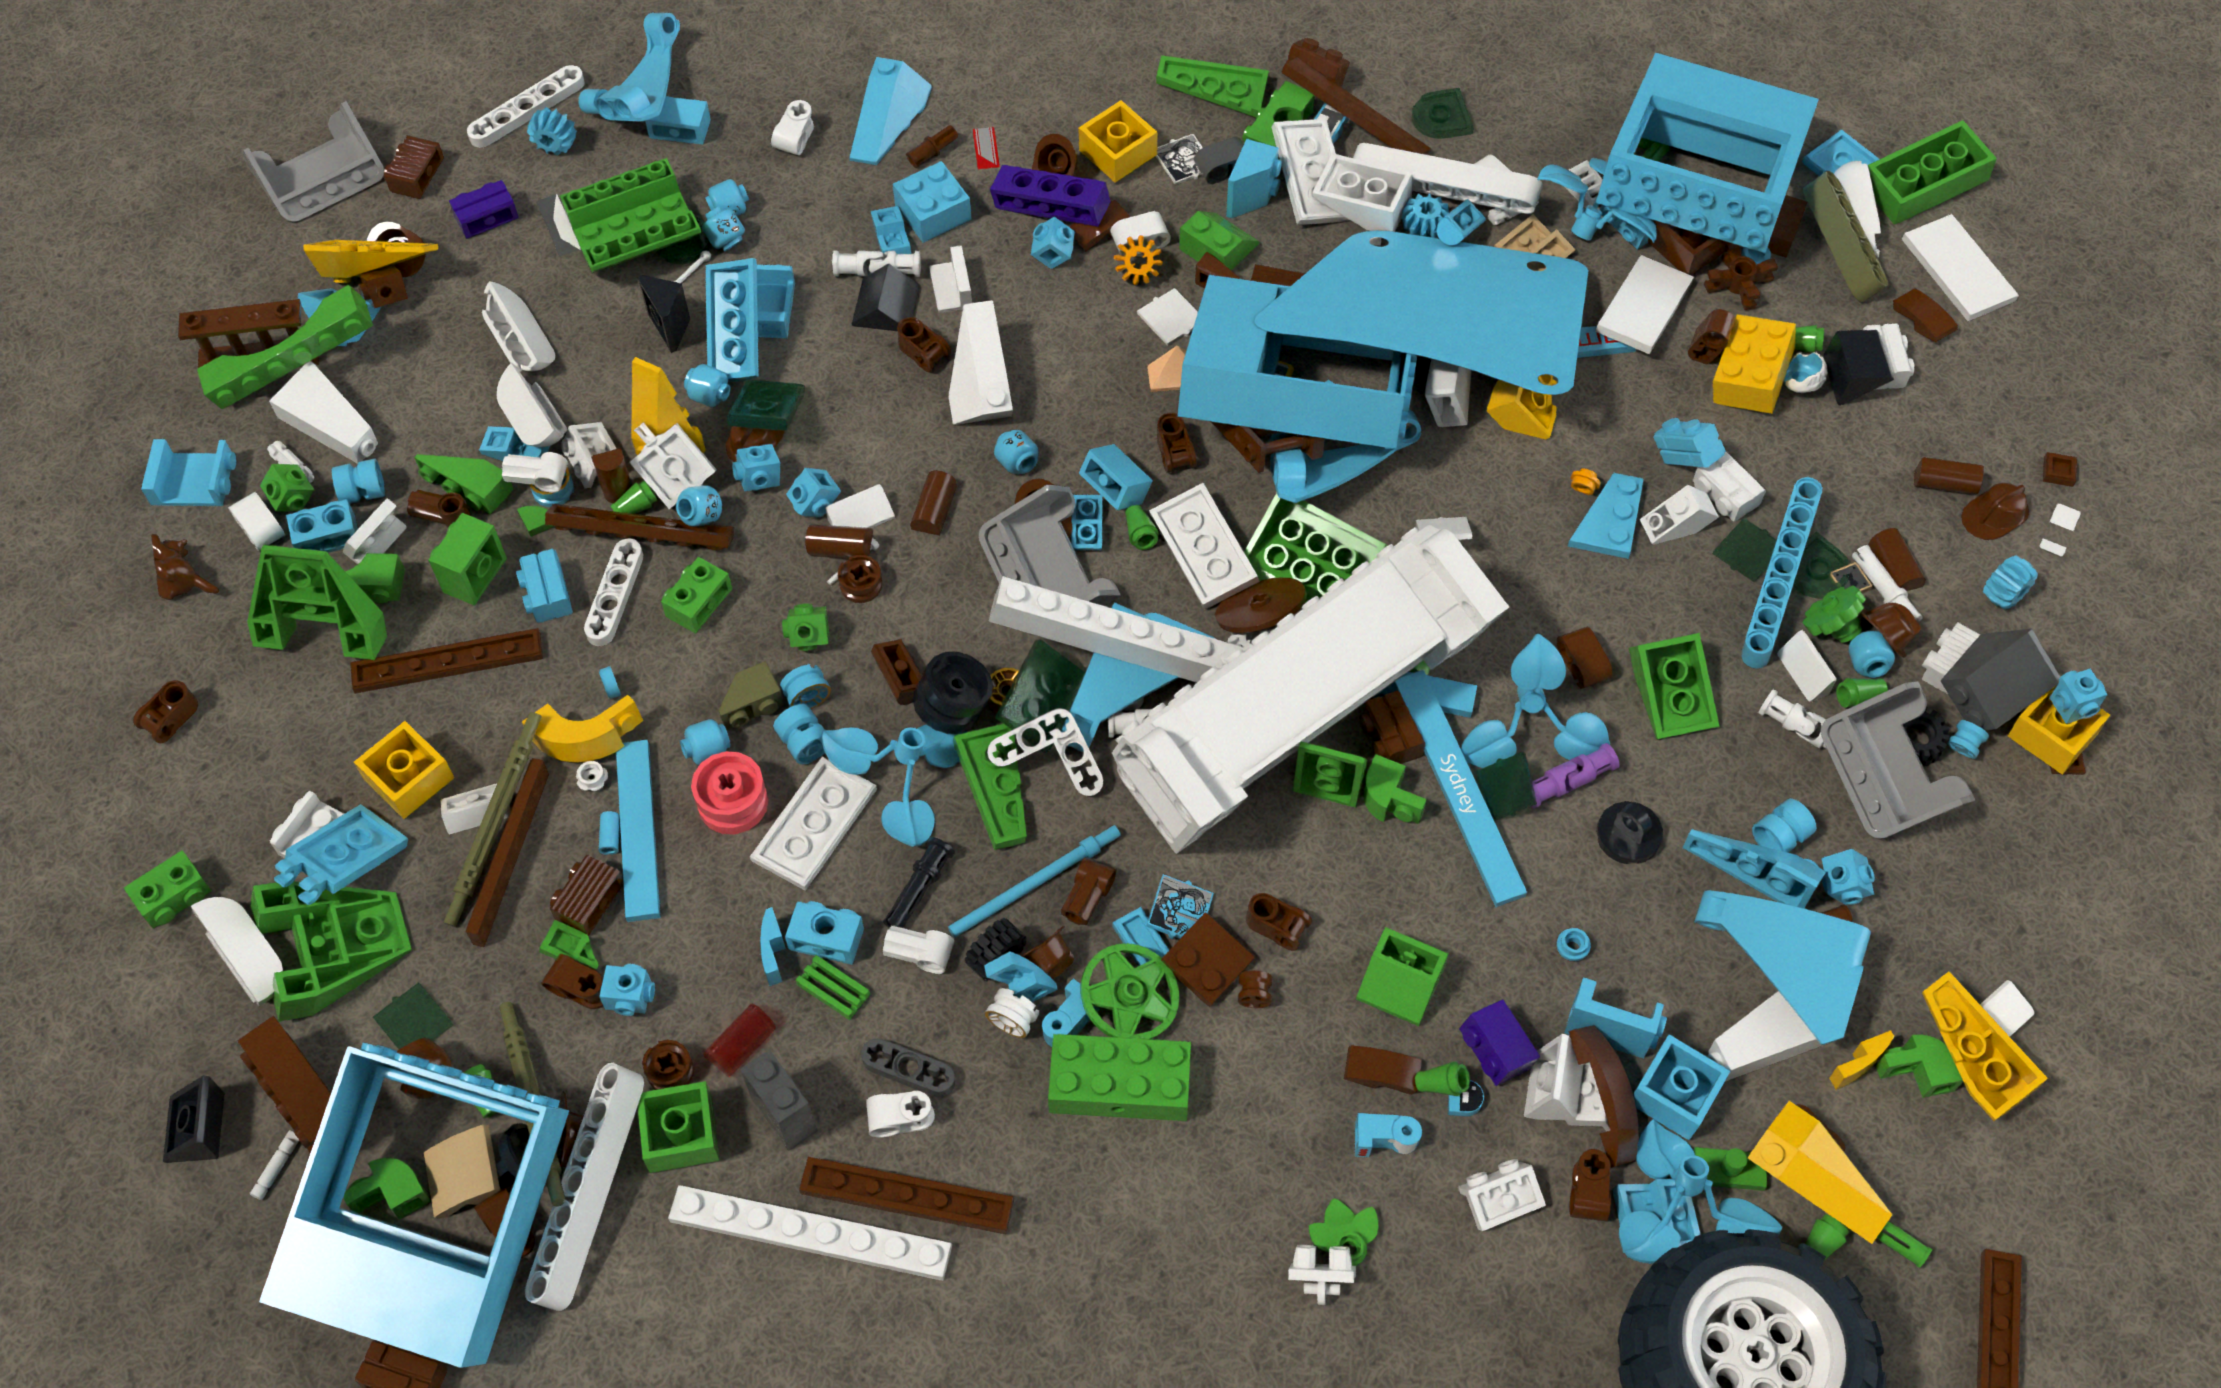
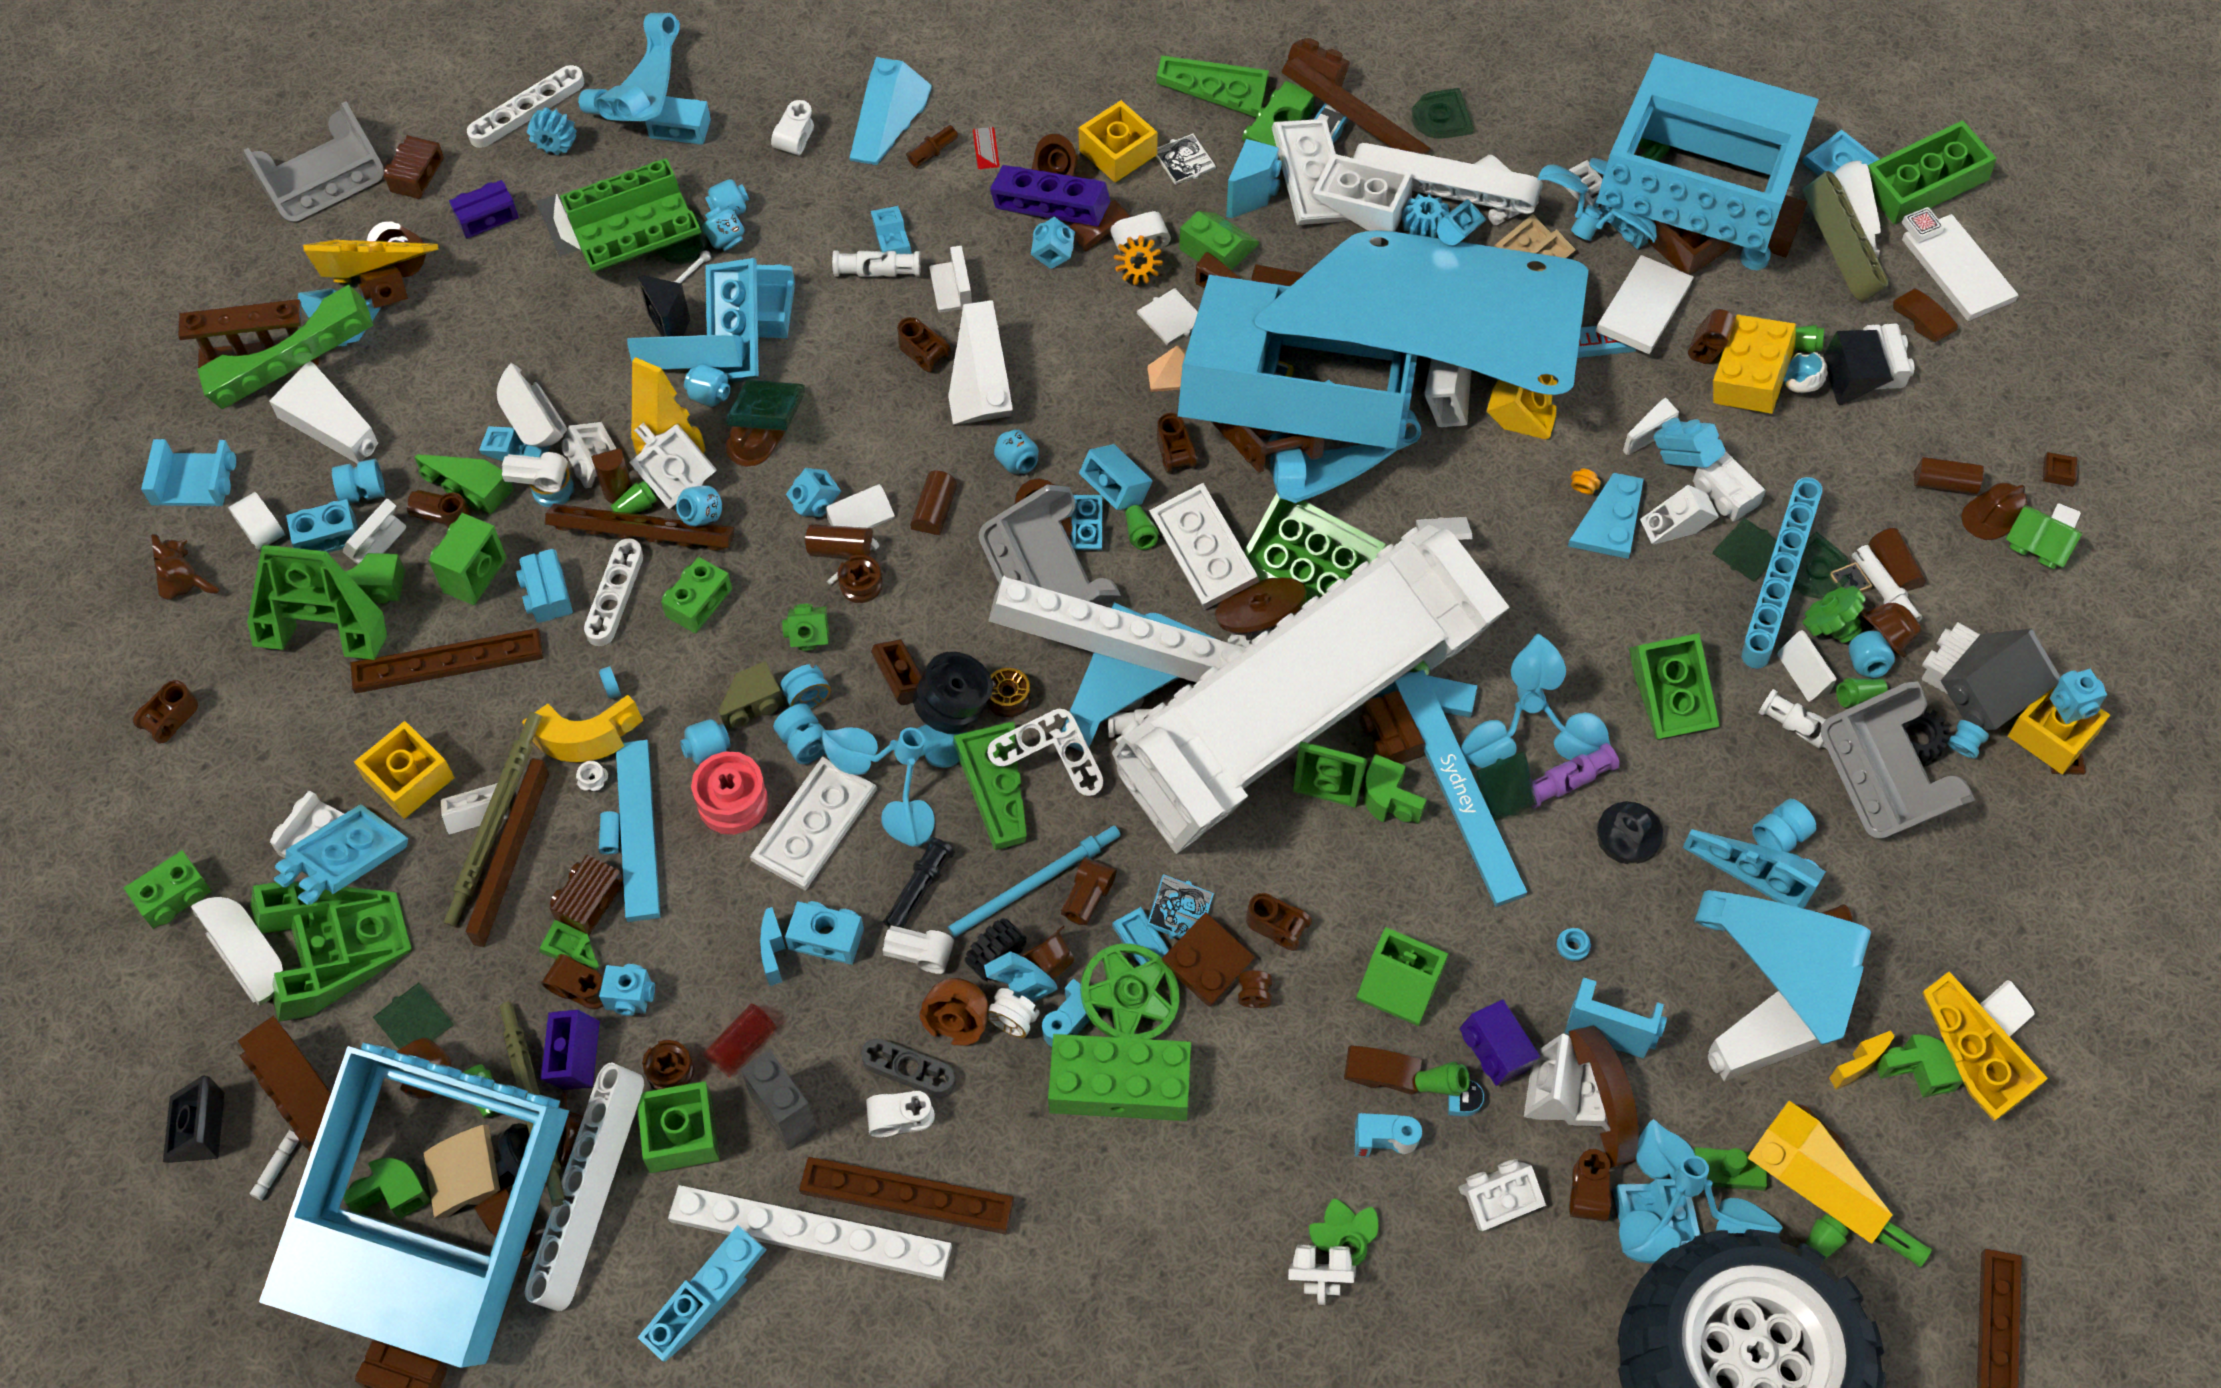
(285, 456): white axle -> none
(286, 487): bright green brick -> none
(516, 329): white brick -> none
(533, 519): bright green tile -> none
(570, 1049): none -> dark purple brick
(688, 351): none -> medium azure slope
(703, 1296): none -> medium azure slope
(757, 467): medium azure brick -> none
(810, 971): bright green tile -> none
(885, 299): black slope -> none
(932, 201): medium azure brick -> none
(955, 1010): none -> dark orange cylinder
(1042, 685): clear green tile -> none
(1218, 159): dark grey beam -> none
(1584, 657): reddish brown beam -> none
(1644, 431): none -> white slope
(1679, 1087): medium azure brick -> none
(1740, 275): reddish brown pin -> none
(1848, 877): medium azure brick -> none
(1923, 224): none -> white tile
(2010, 582): medium azure gear -> none
(2043, 536): none -> bright green brick

